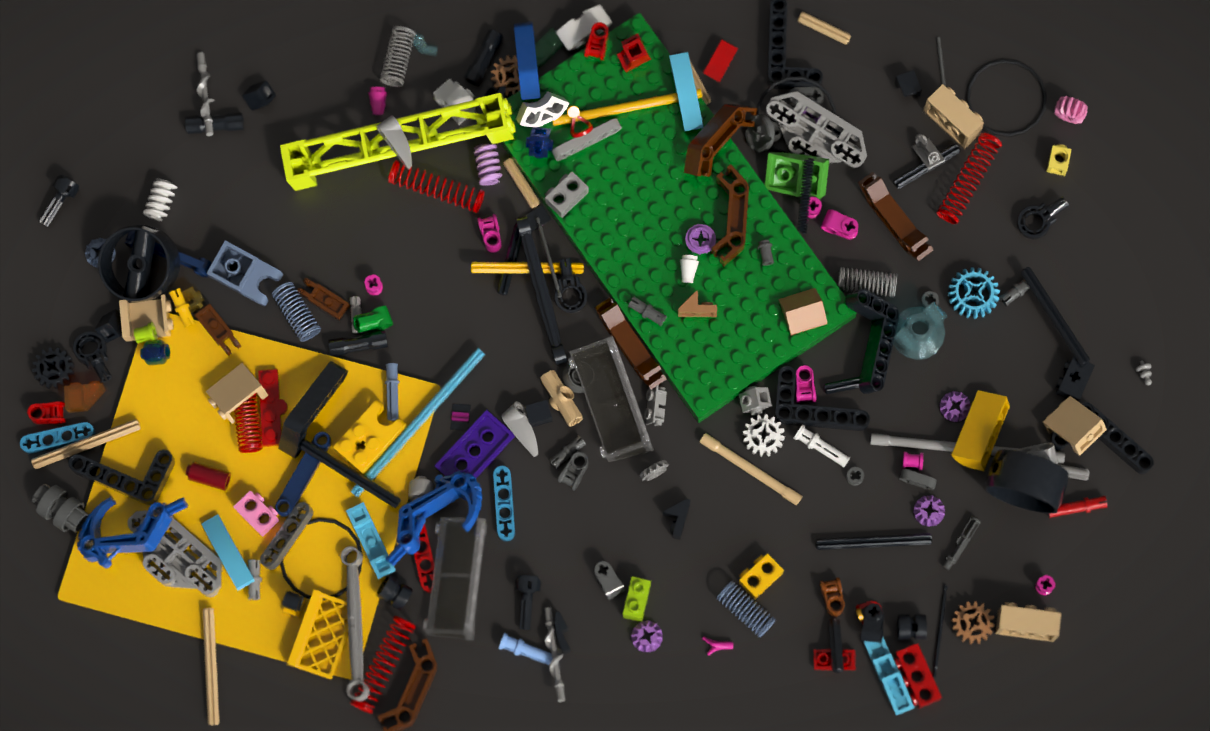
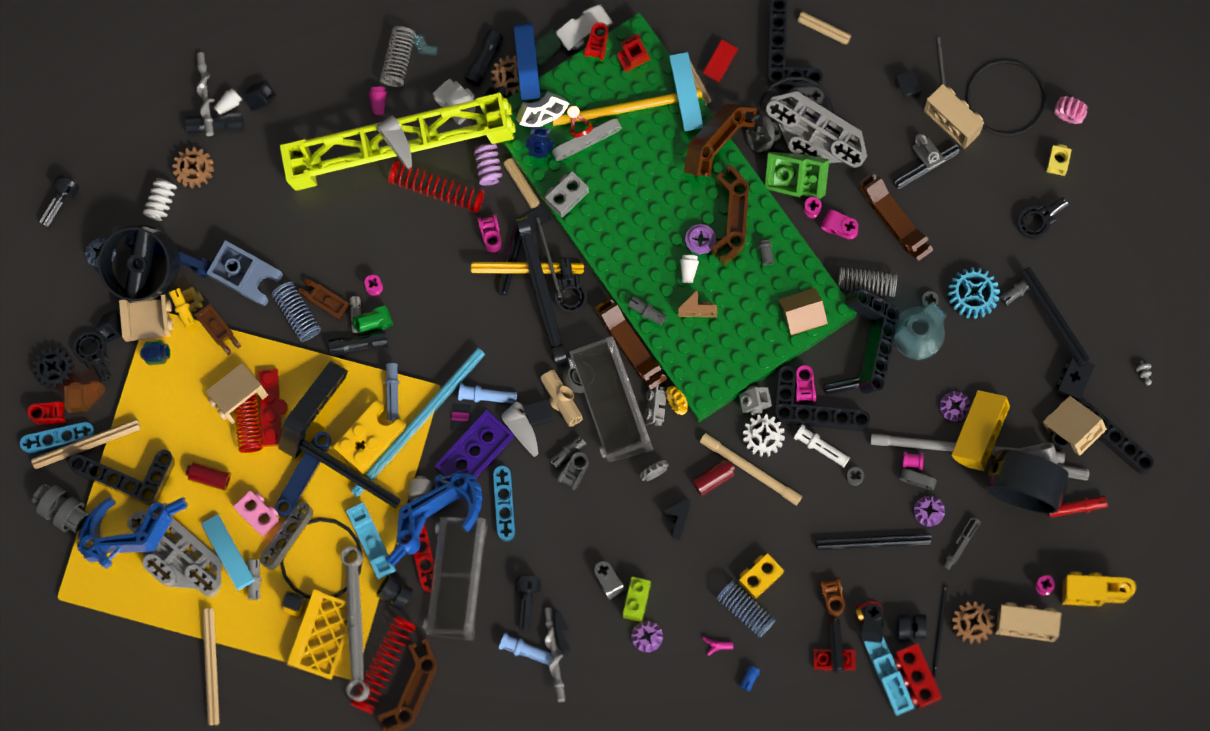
(145, 333): lime bush -> none
(201, 160): none -> medium nougat gear
(227, 102): none -> white cone
(478, 394): none -> light blue pin
(676, 400): none -> yellow gear
(713, 477): none -> dark red brick
(750, 677): none -> blue pin
(802, 225): black piece -> none
(989, 144): red piece -> none
(1095, 589): none -> yellow brick

